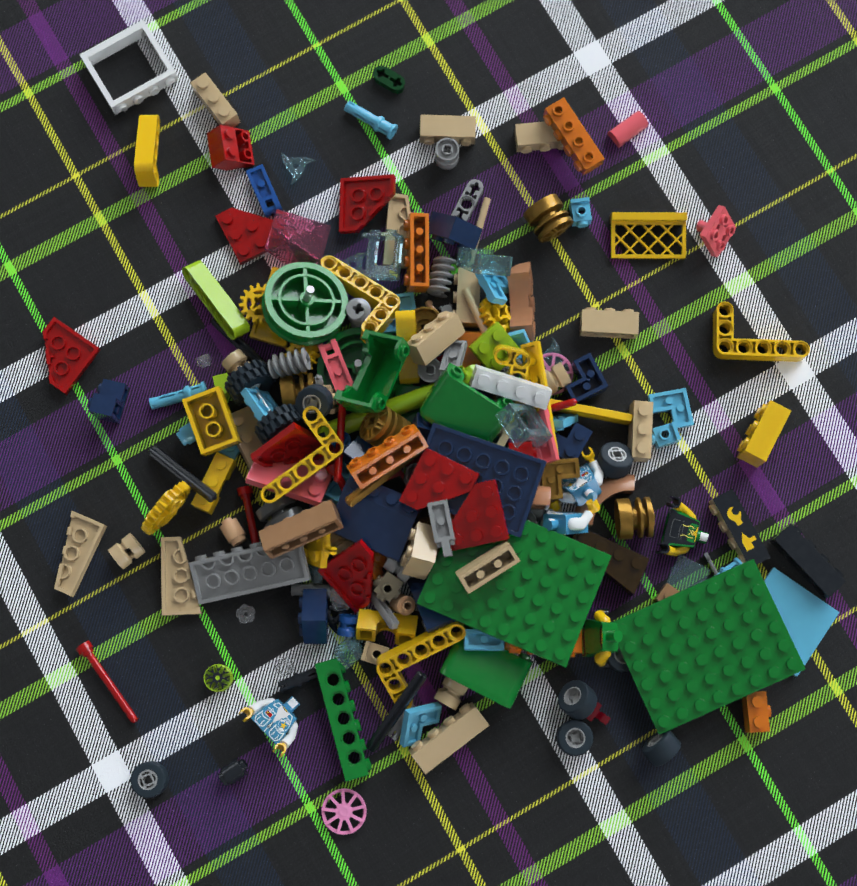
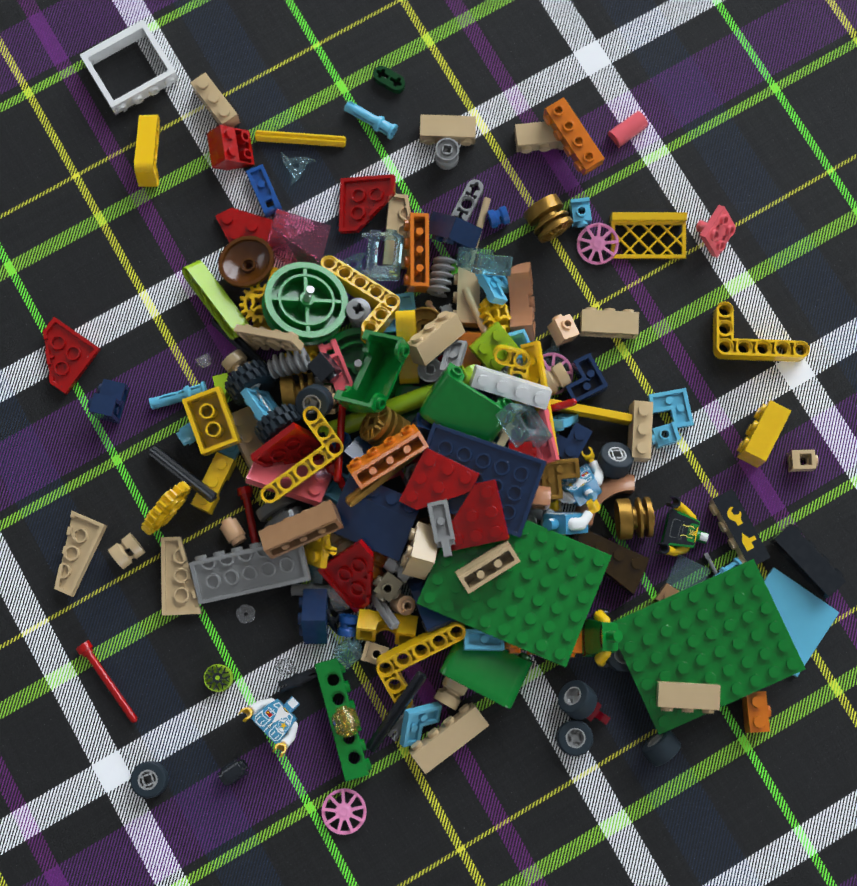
(242, 254): none -> reddish brown dish
(267, 338): none -> tan wing
(300, 138): none -> yellow axle
(325, 368): none -> black brick
(345, 721): none -> clear yellow head
(498, 217): none -> blue wheel
(563, 329): none -> light nougat brick
(597, 243): none -> bright pink wheel
(688, 696): none -> tan brick
(808, 456): none -> tan brick

